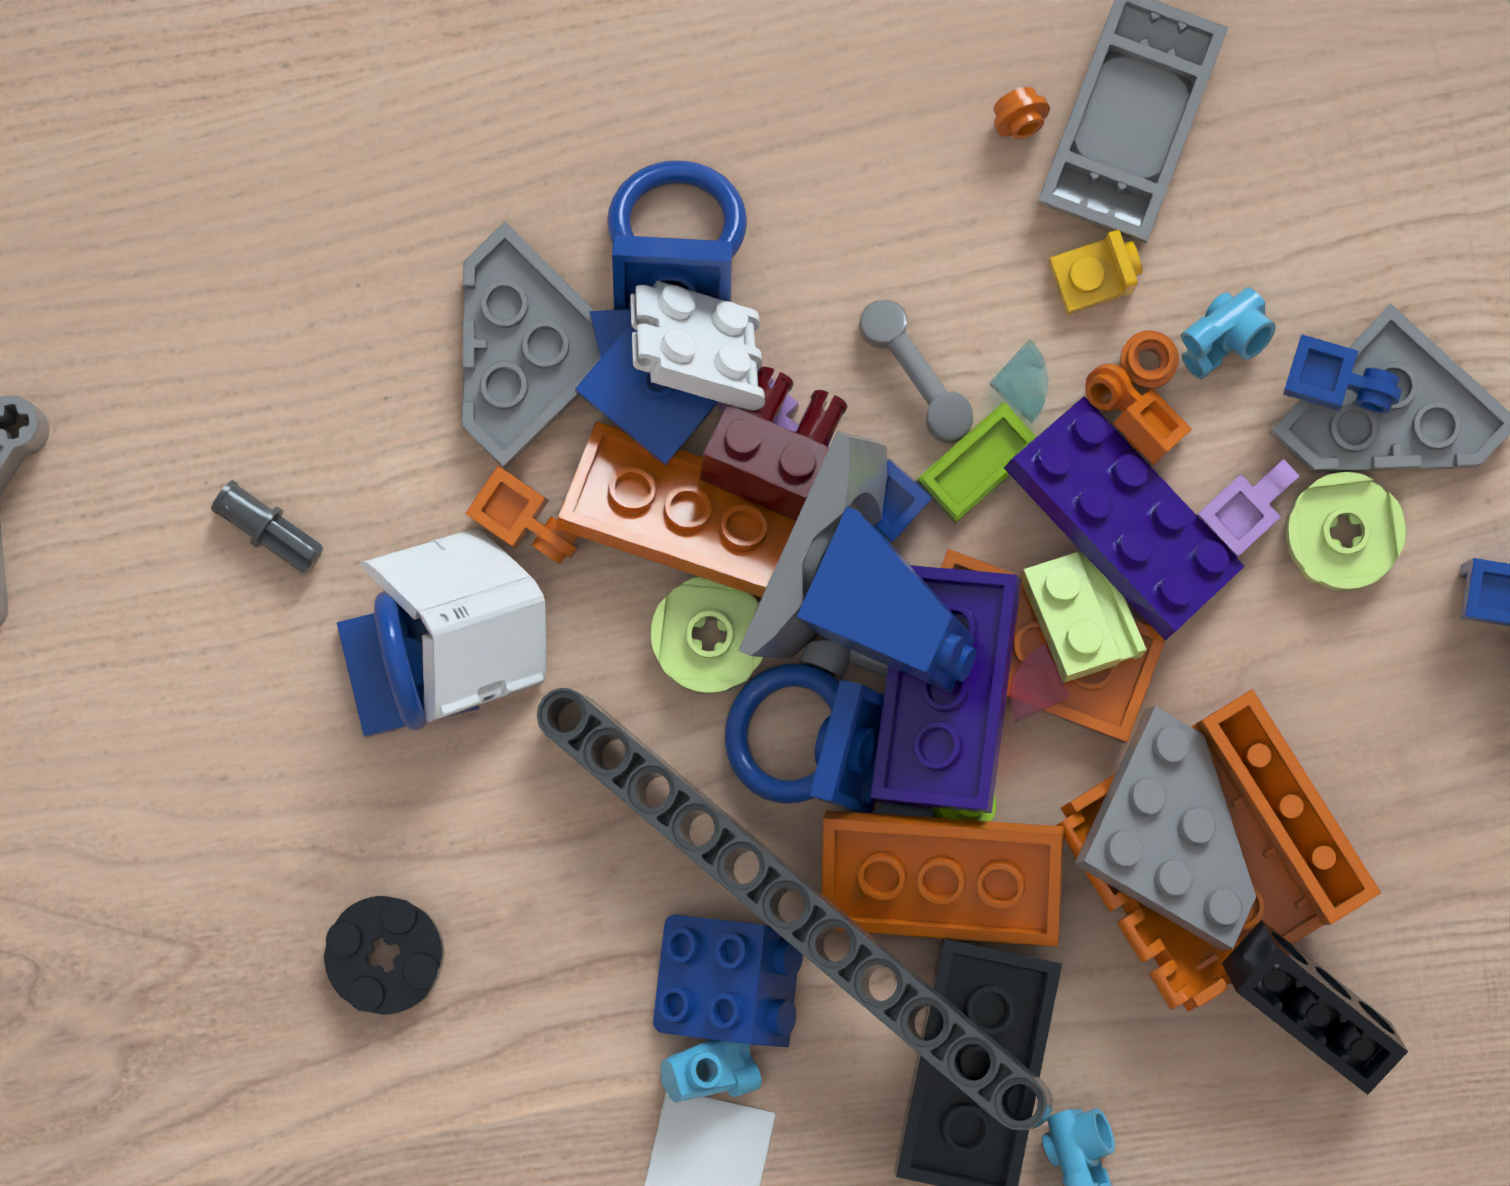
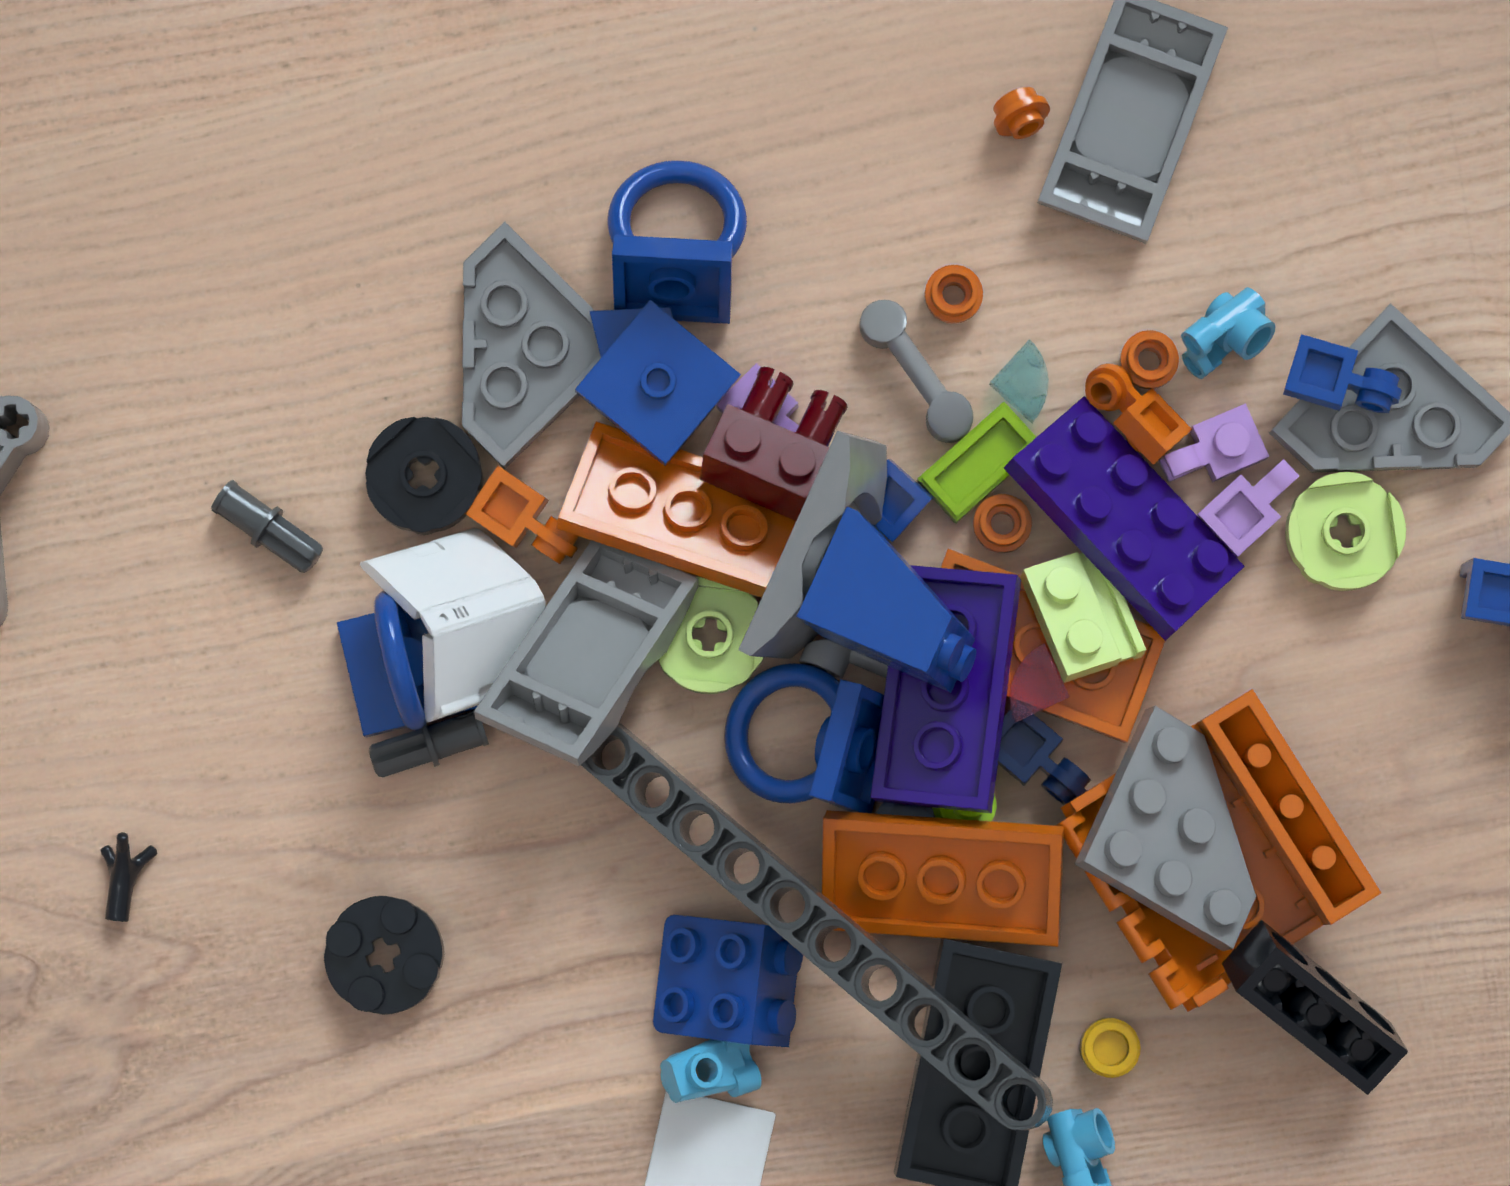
(123, 875): none -> black bar
(423, 441): none -> black plate
(427, 744): none -> dark grey axle
(588, 652): none -> light grey slope
(697, 344): white plate -> none
(953, 276): none -> orange plate
(1011, 507): none -> orange plate
(1027, 748): none -> dark blue plate
(1096, 272): yellow bracket -> none
(1110, 1047): none -> yellow tile
(1221, 445): none -> lavender plate

